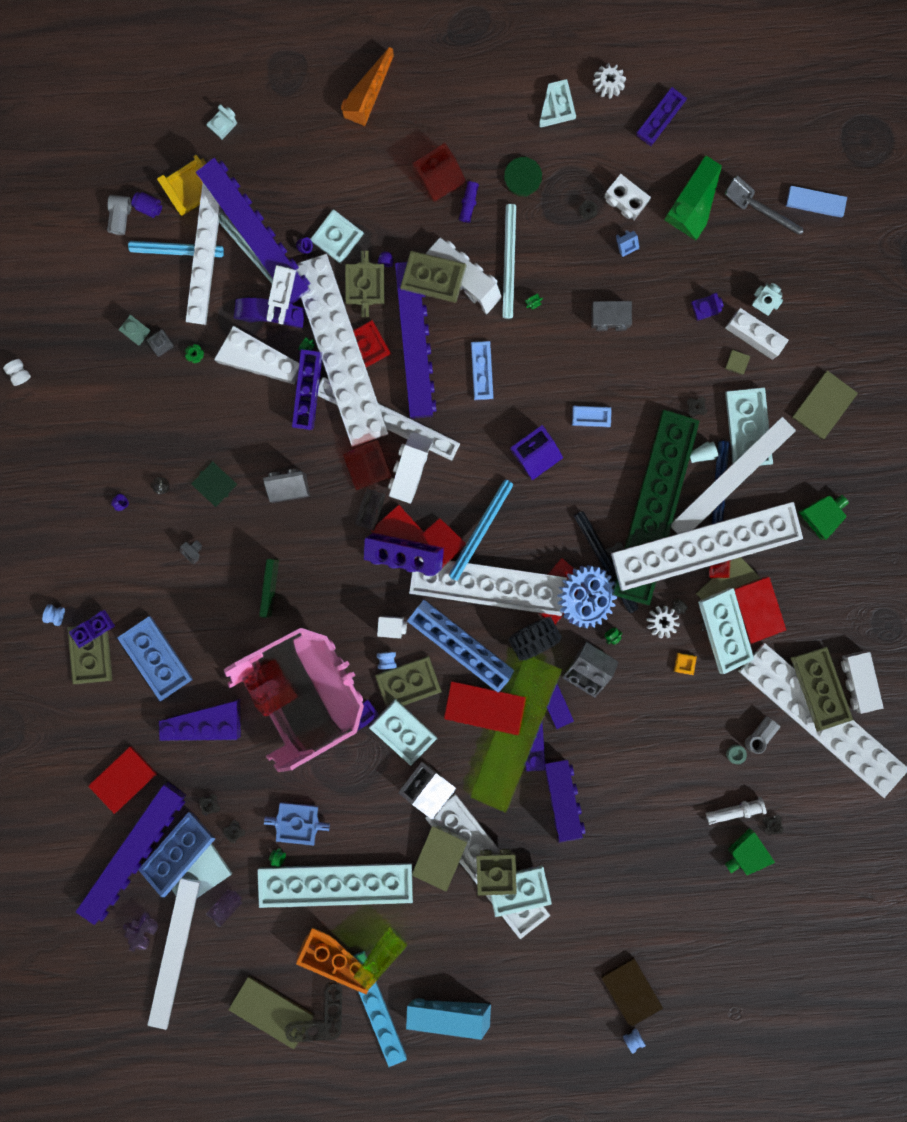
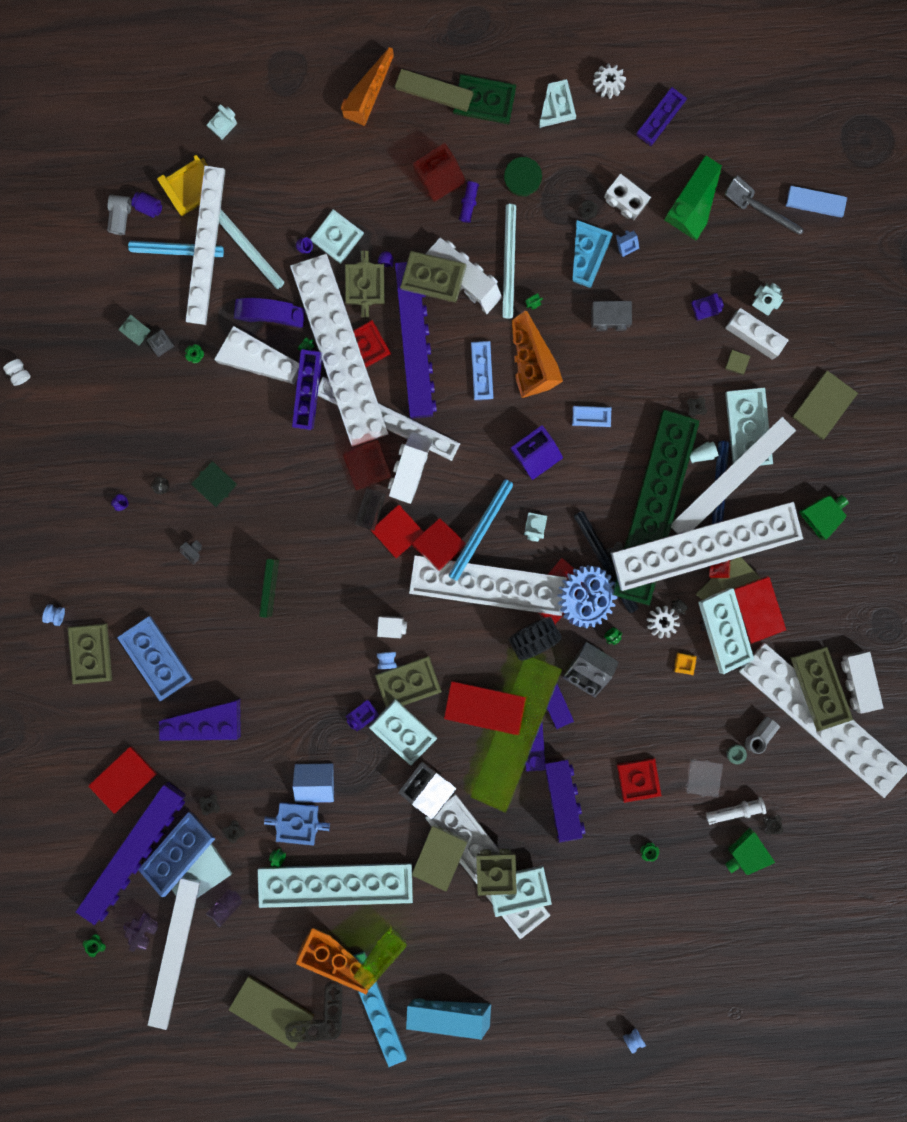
(88, 945): none -> green plate
(91, 629): dark purple slope -> none
(250, 223): dark purple brick -> none
(269, 688): clear red slope -> none
(281, 292): white hinge -> none
(286, 486): flat silver slope -> none
(313, 783): none -> light blue slope
(326, 703): windscreen -> none
(431, 554): dark purple brick -> none
(434, 90): none -> olive tile
(461, 646): medium blue brick -> none
(490, 99): none -> dark green tile
(535, 363): none -> orange wedge
(535, 526): none -> light aqua bracket
(589, 252): none -> medium azure wing
(632, 992): dark brown tile -> none
(639, 780): none -> red tile
(654, 852): none -> green plate
(704, 778): none -> clear piece

